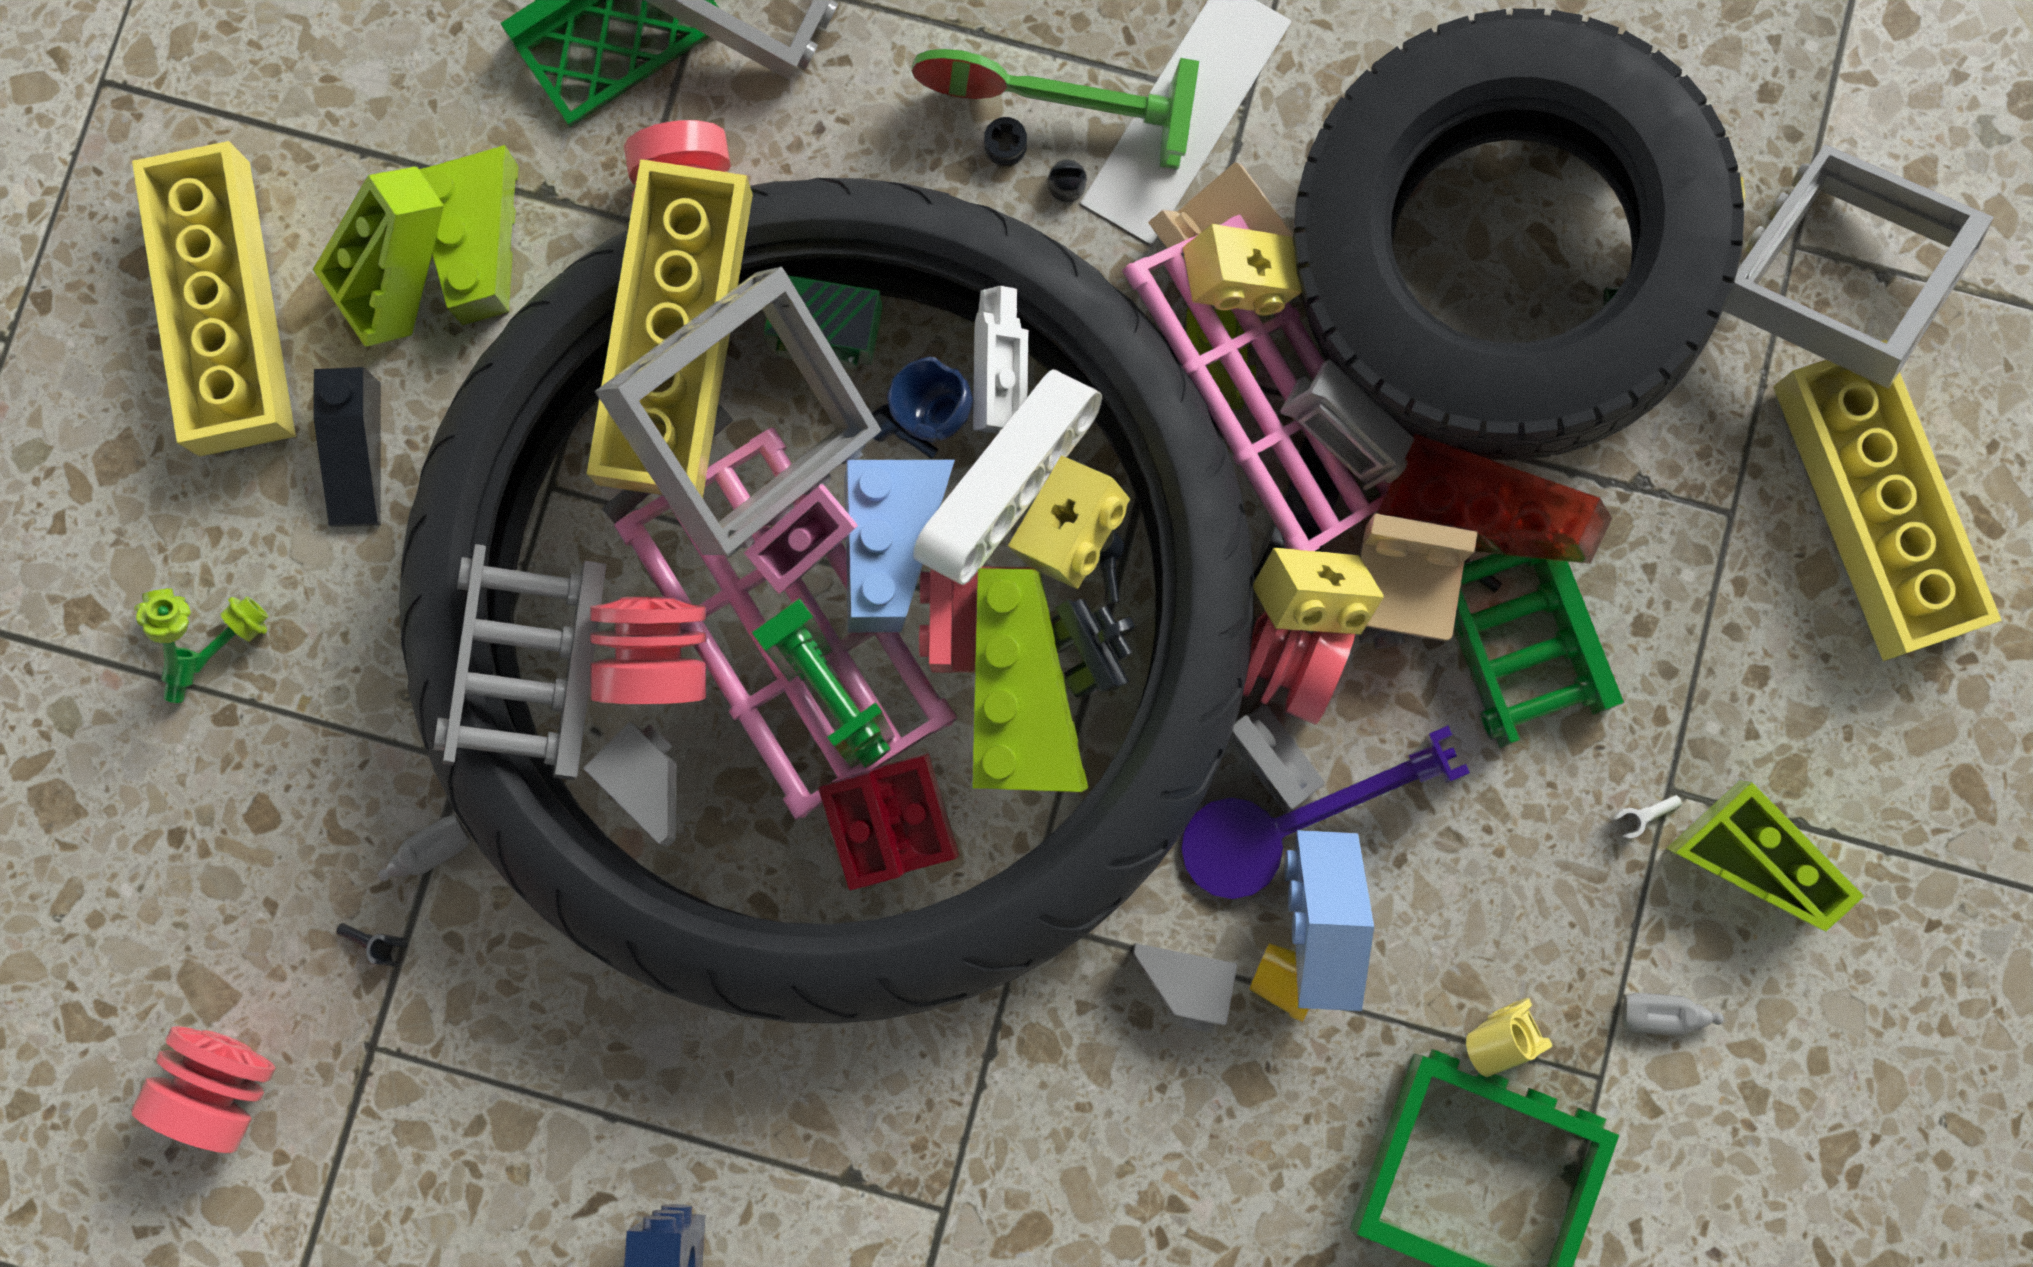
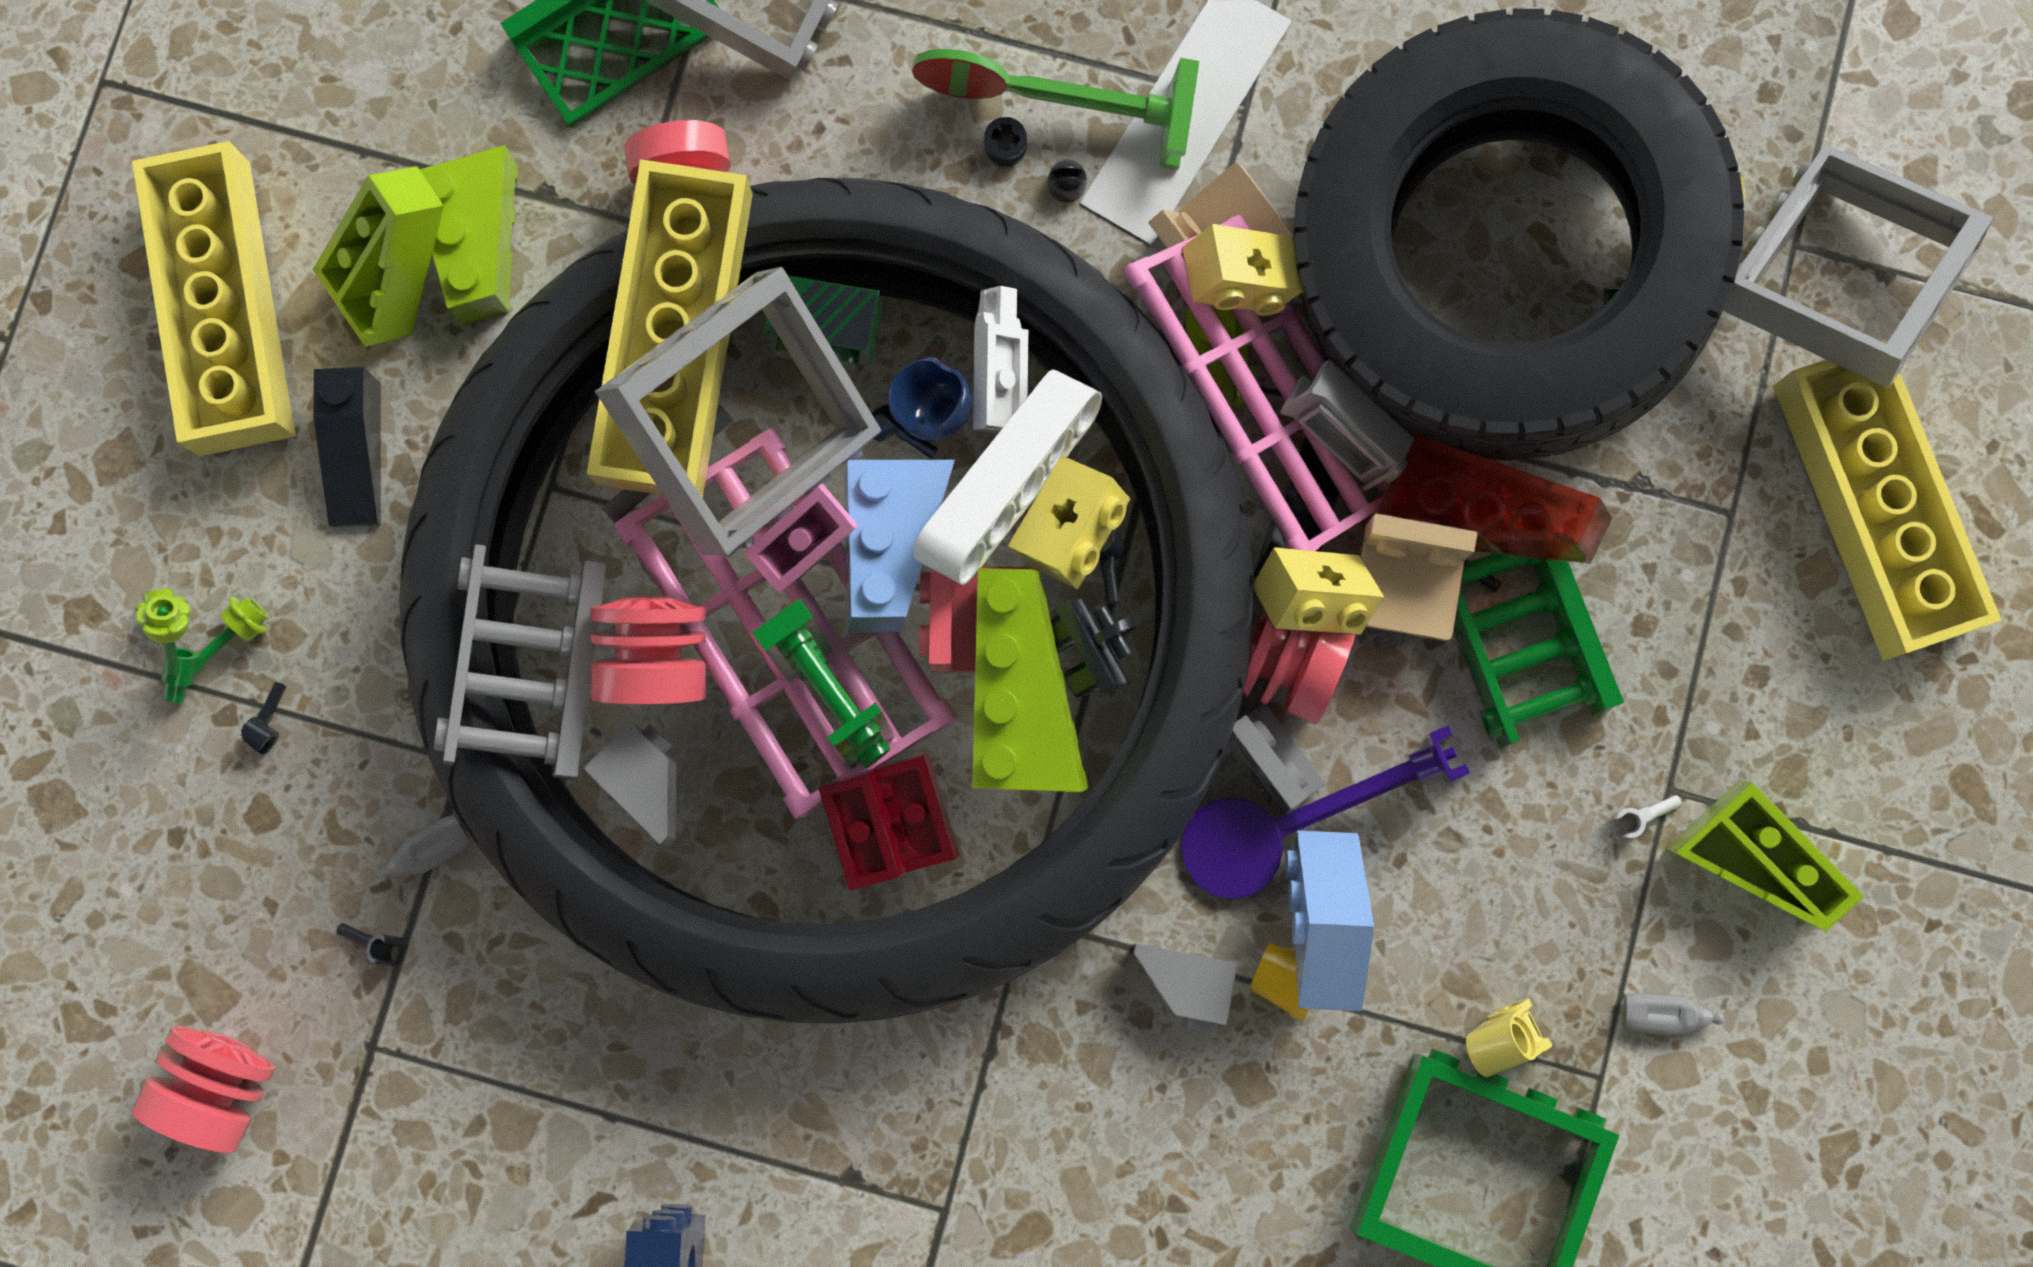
(256, 730): none -> black hand

